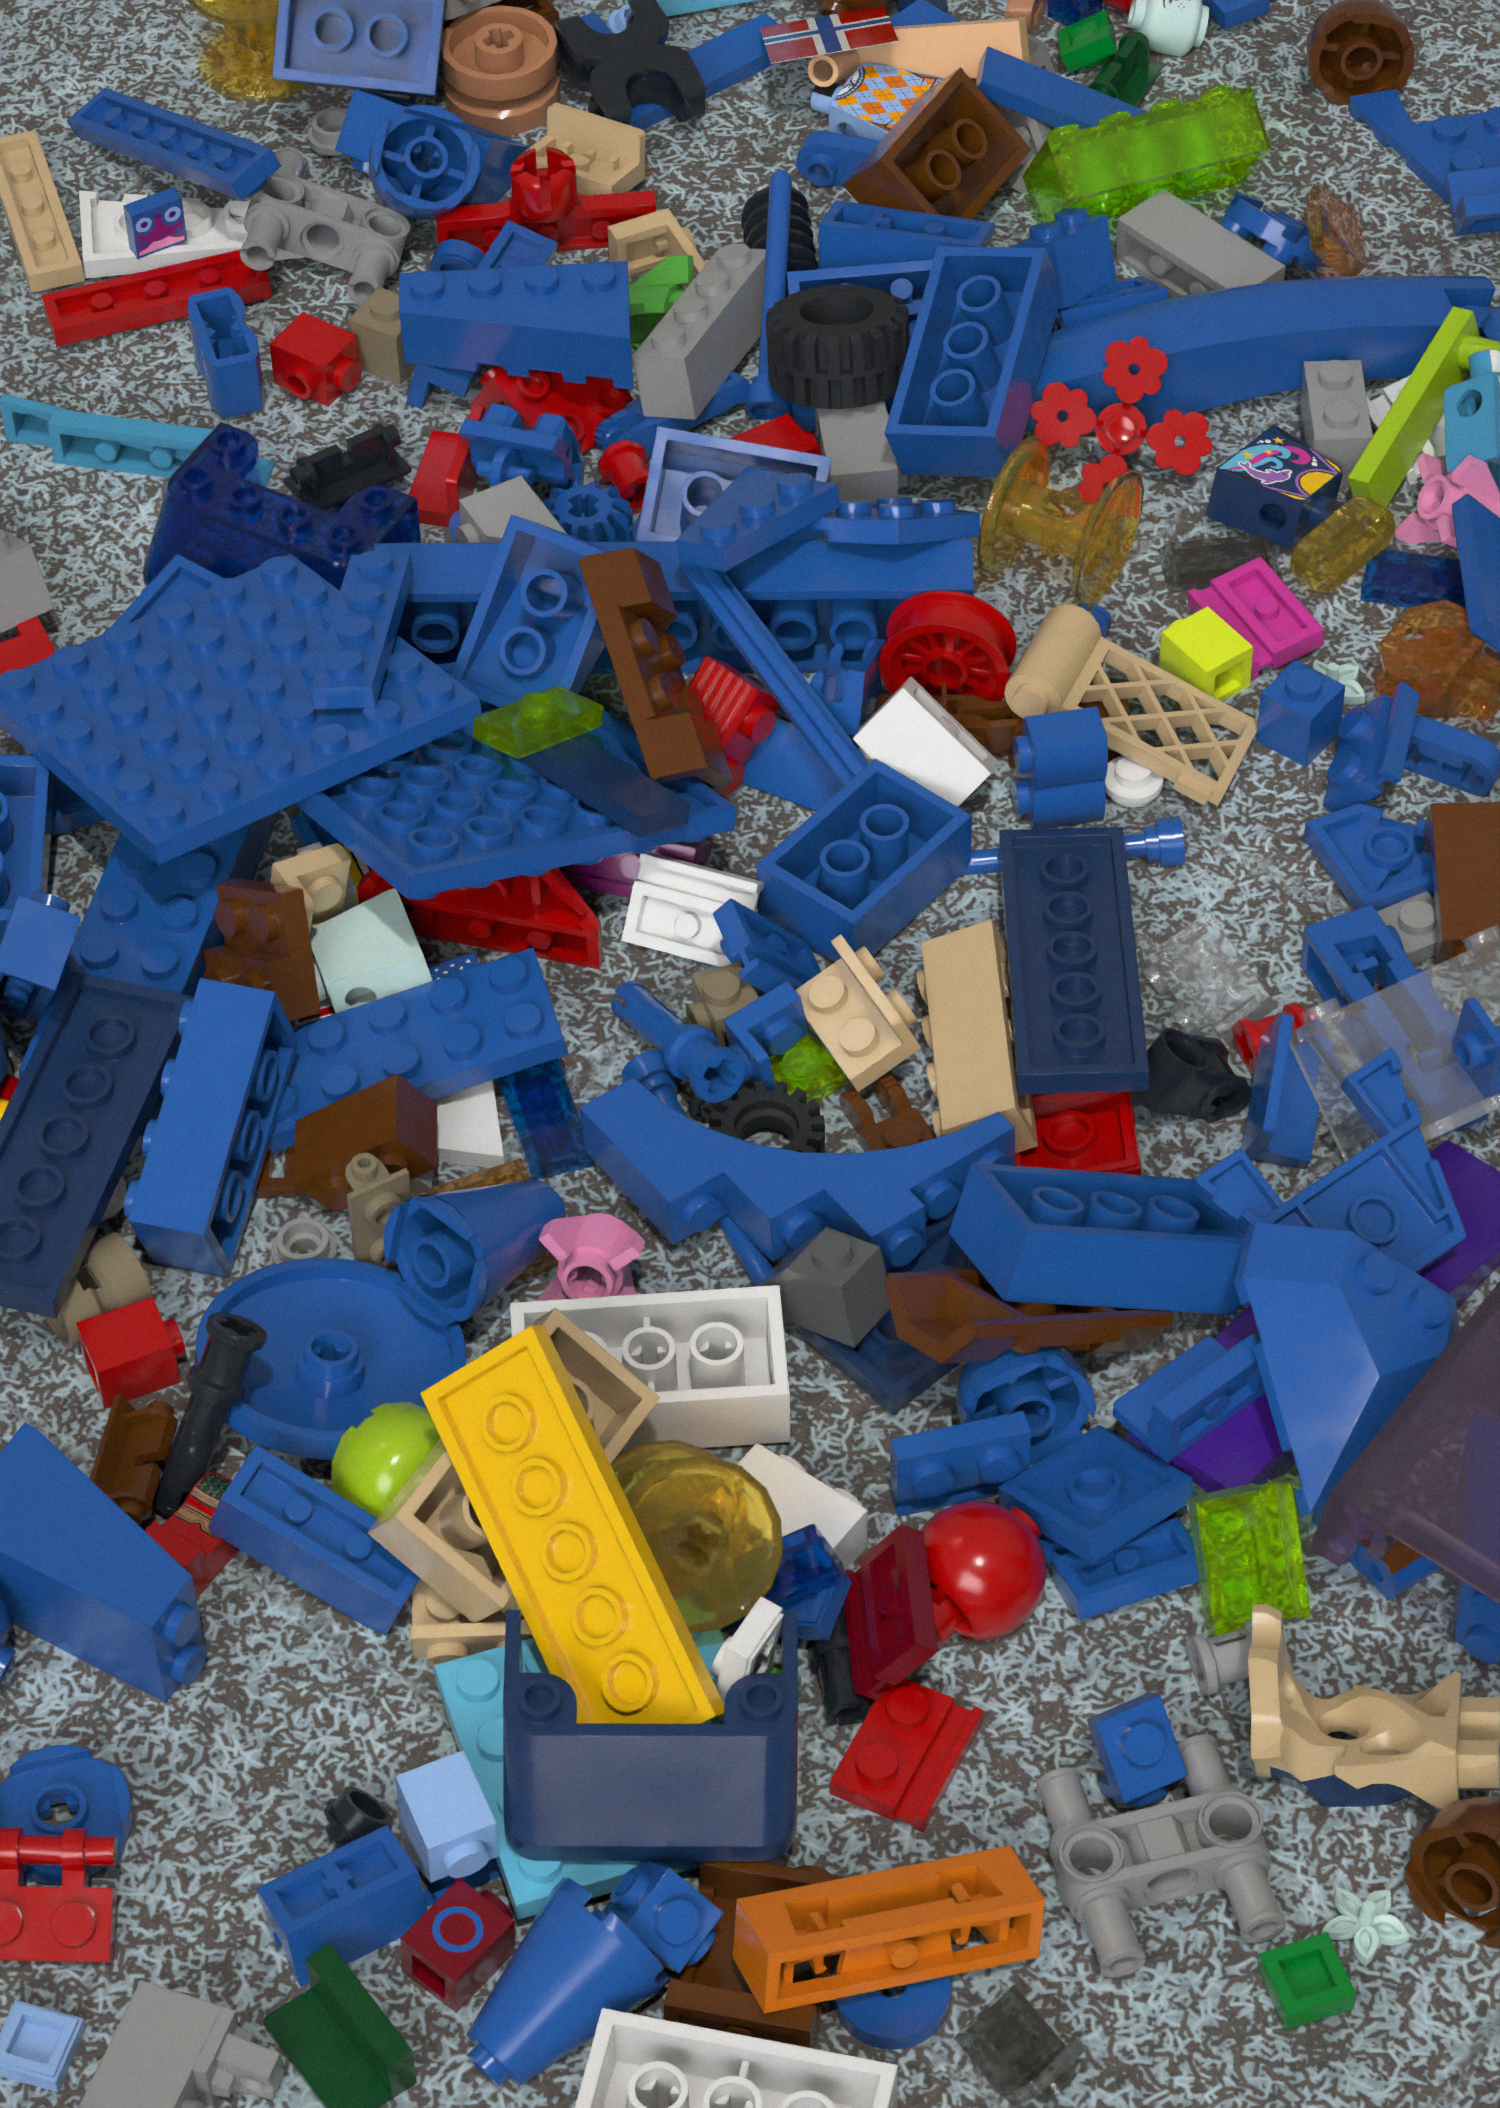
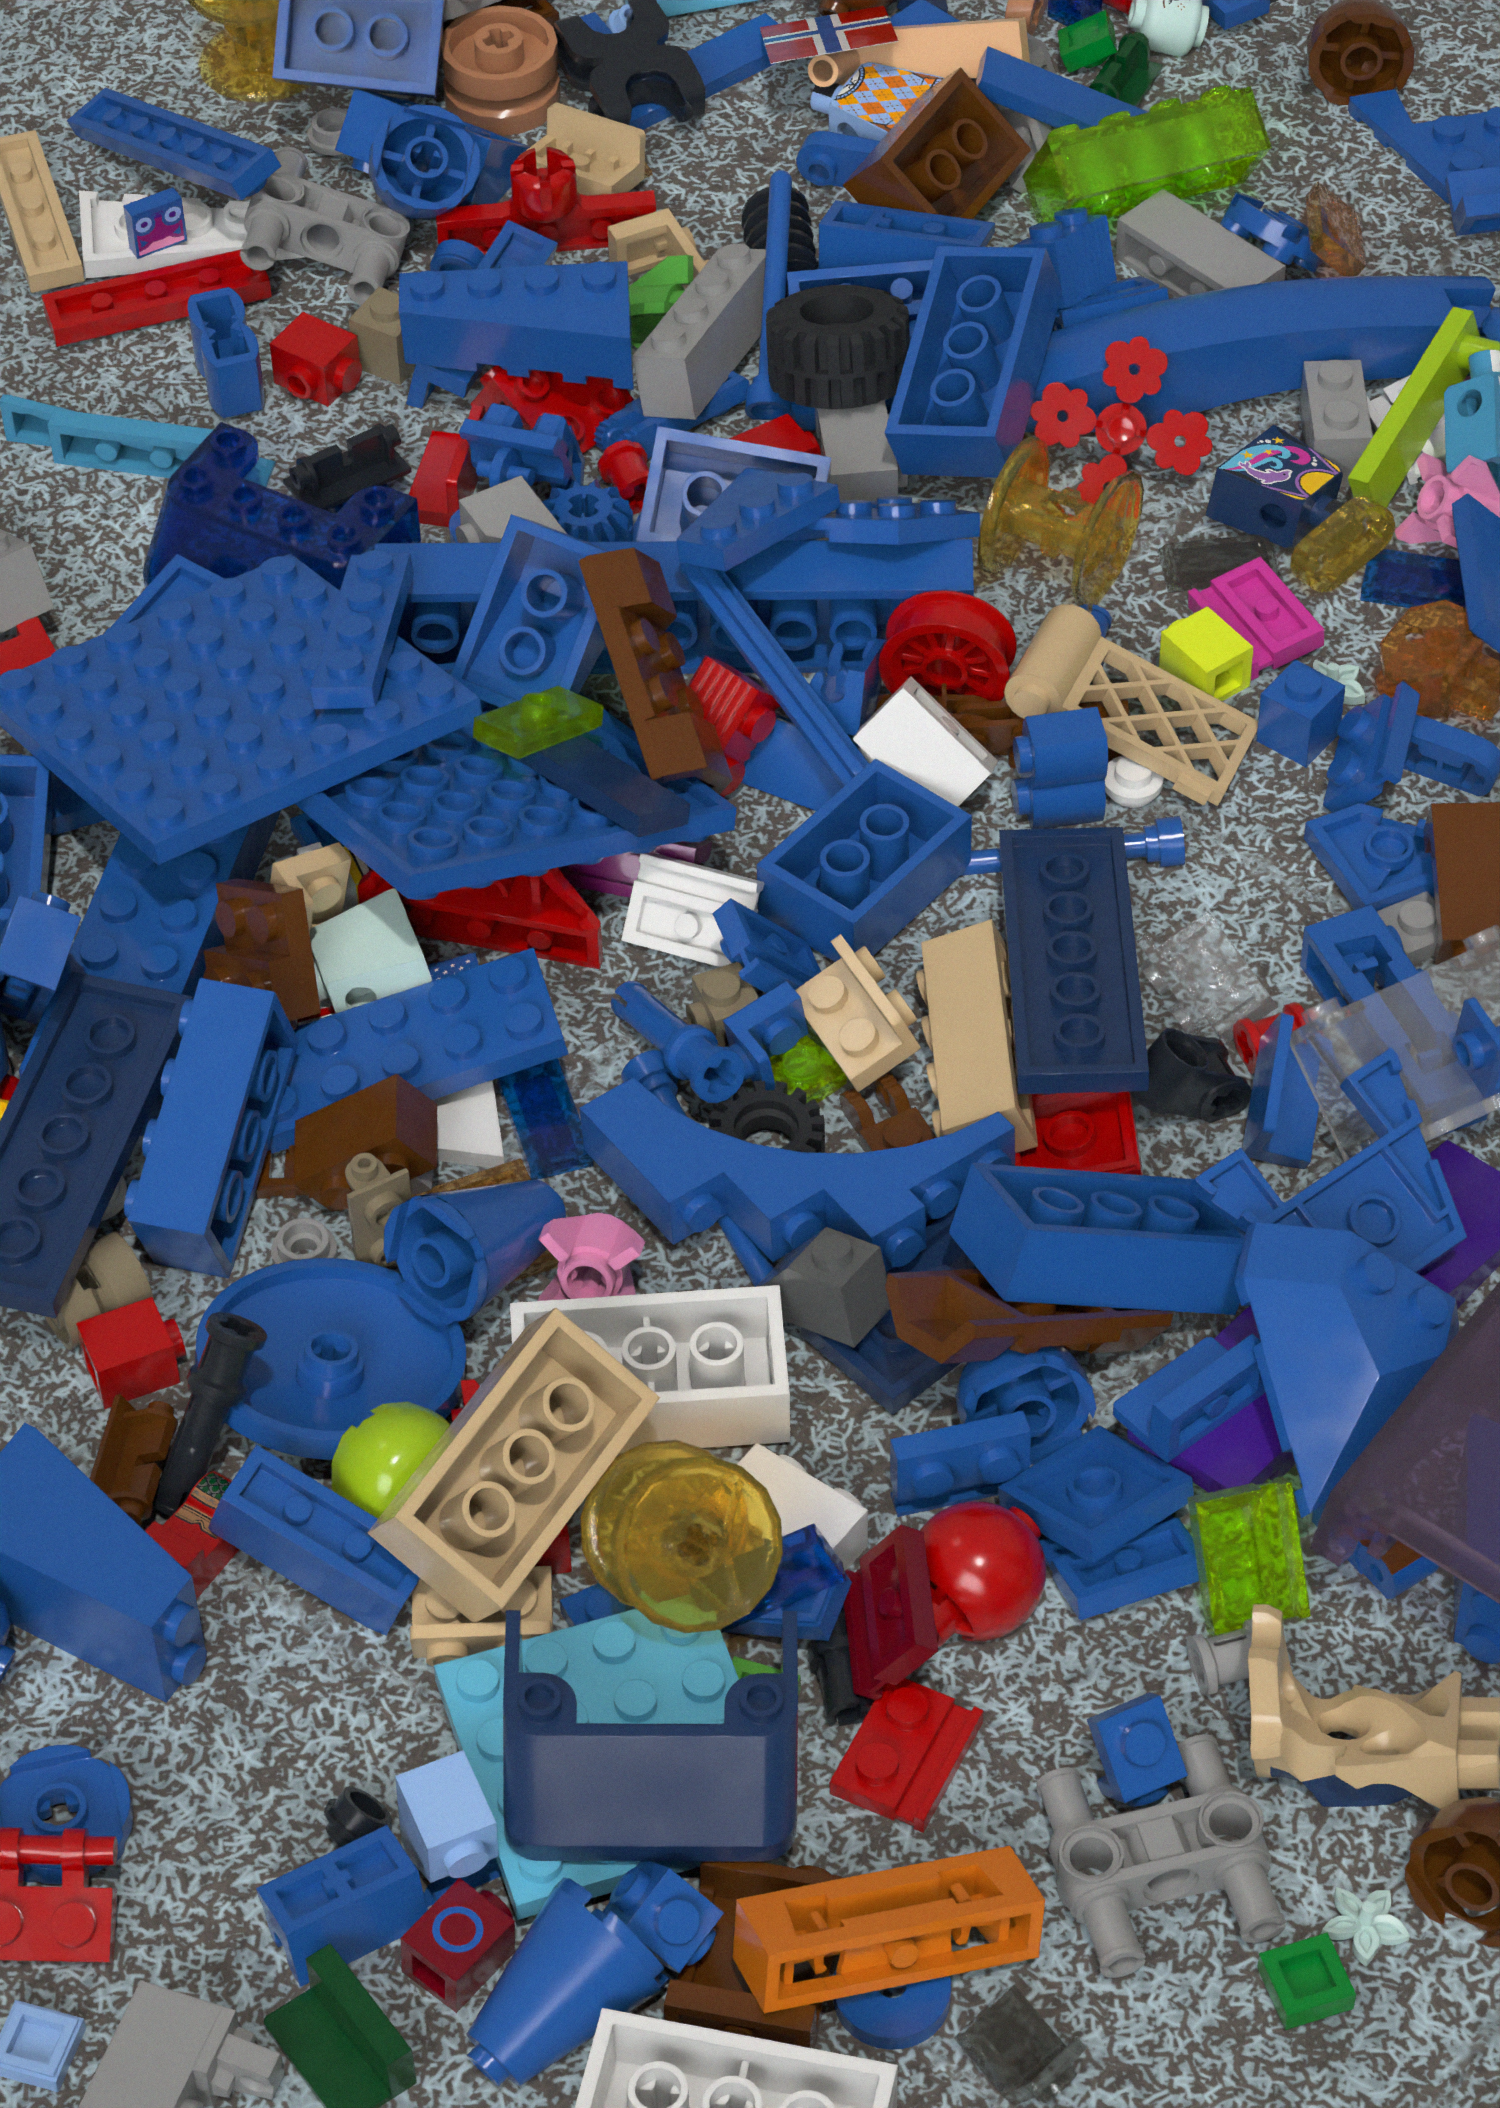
(569, 1538): yellow plate -> none
(749, 1649): white plate -> none

